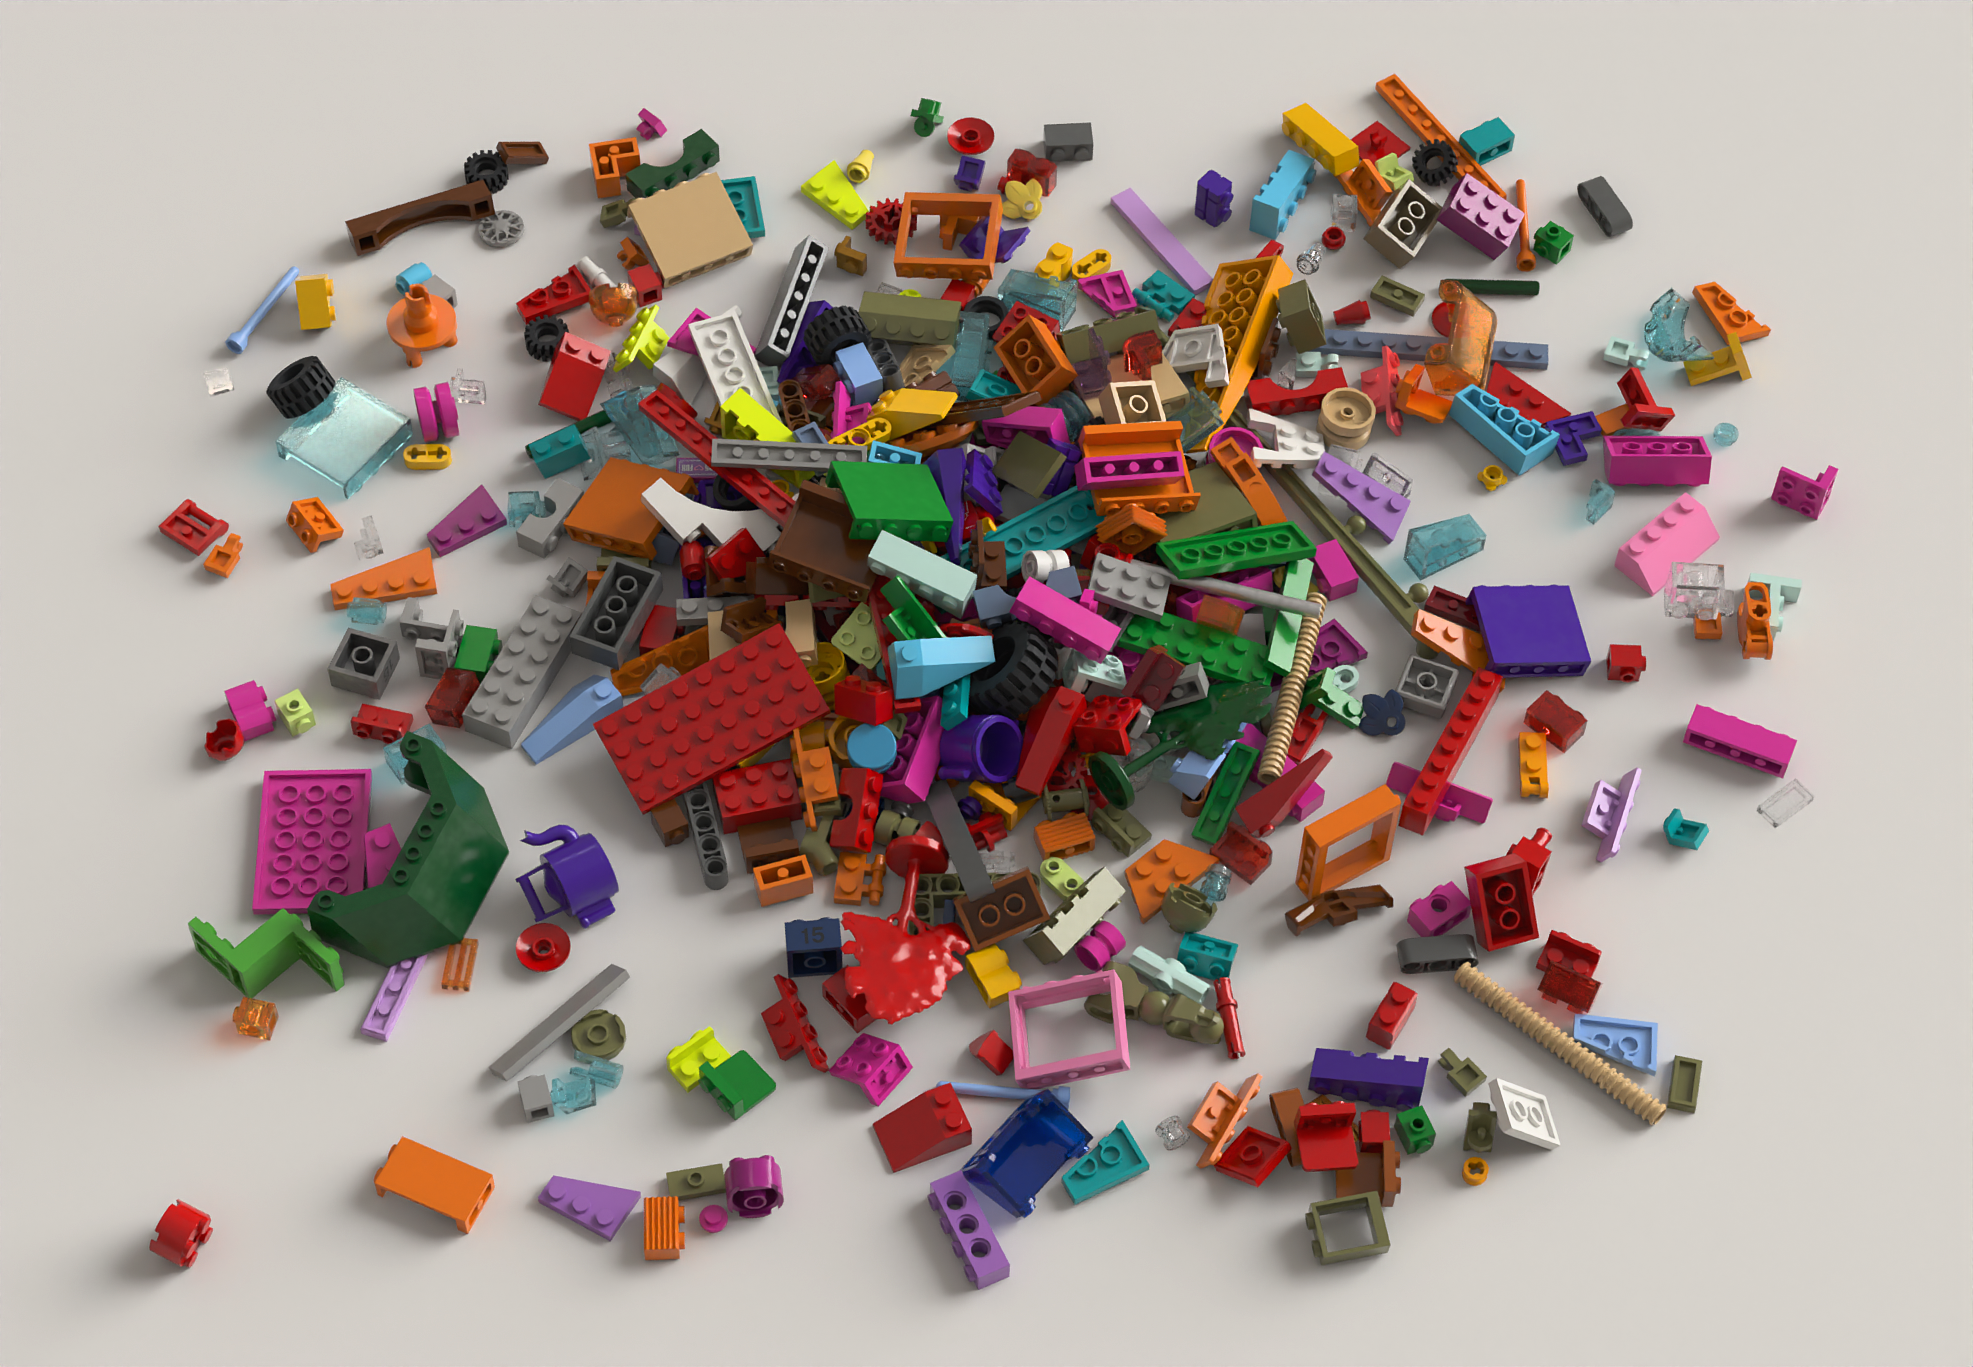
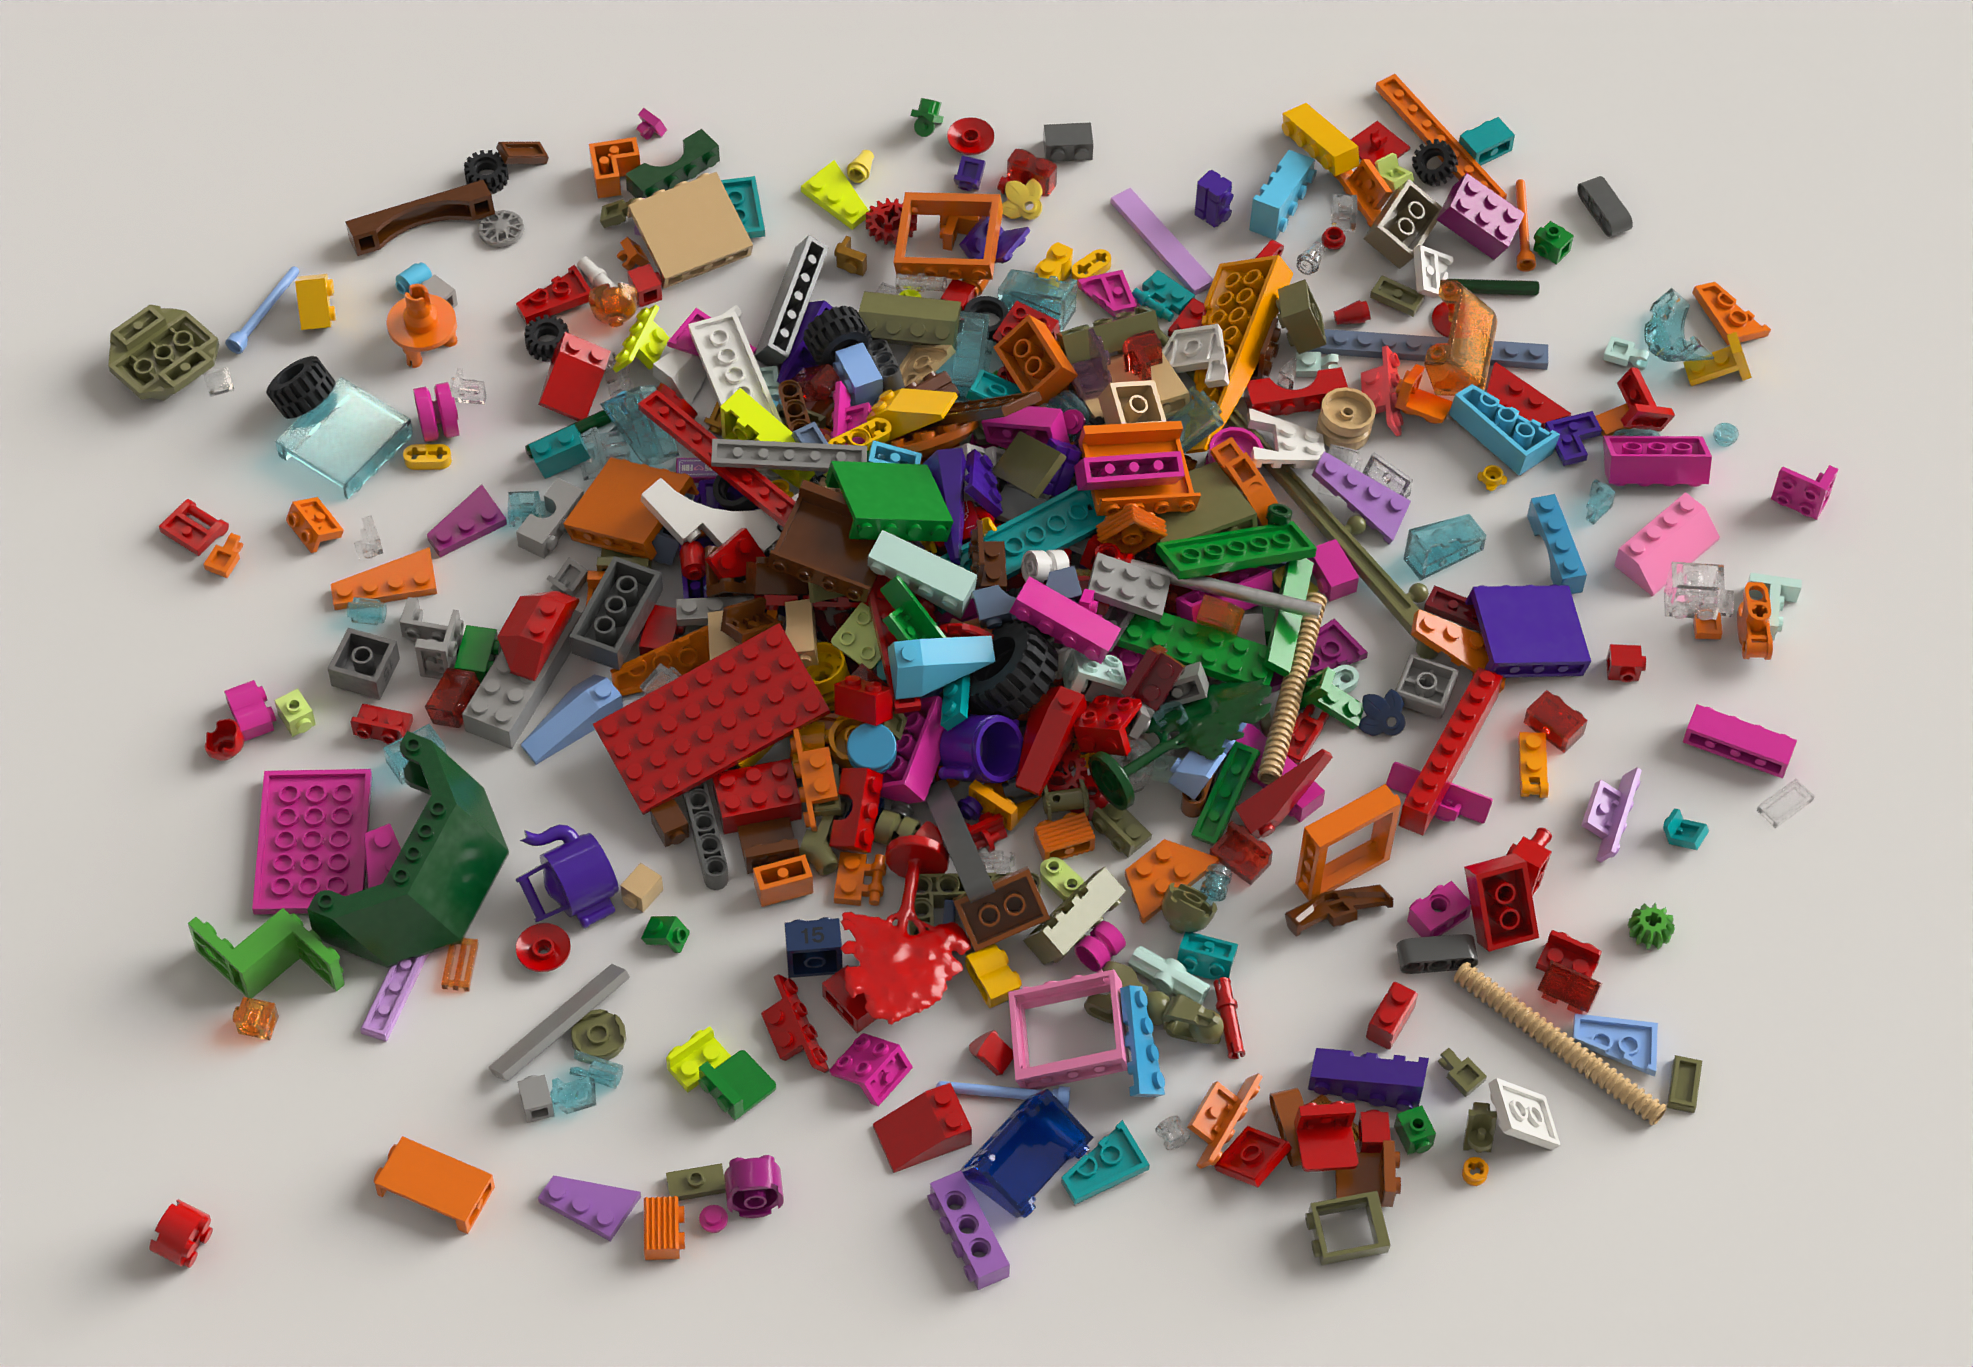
(161, 351): none -> olive piece
(534, 631): none -> red wedge
(641, 888): none -> tan brick
(666, 931): none -> green bracket
(905, 282): none -> clear pin
(1074, 421): none -> dark pink plate
(1140, 1041): none -> dark azure wing
(1167, 707): none -> clear light blue piece
(1278, 514): none -> dark green tile
(1430, 269): none -> white wing
(1549, 522): none -> dark azure arch
(1651, 926): none -> bright green gear

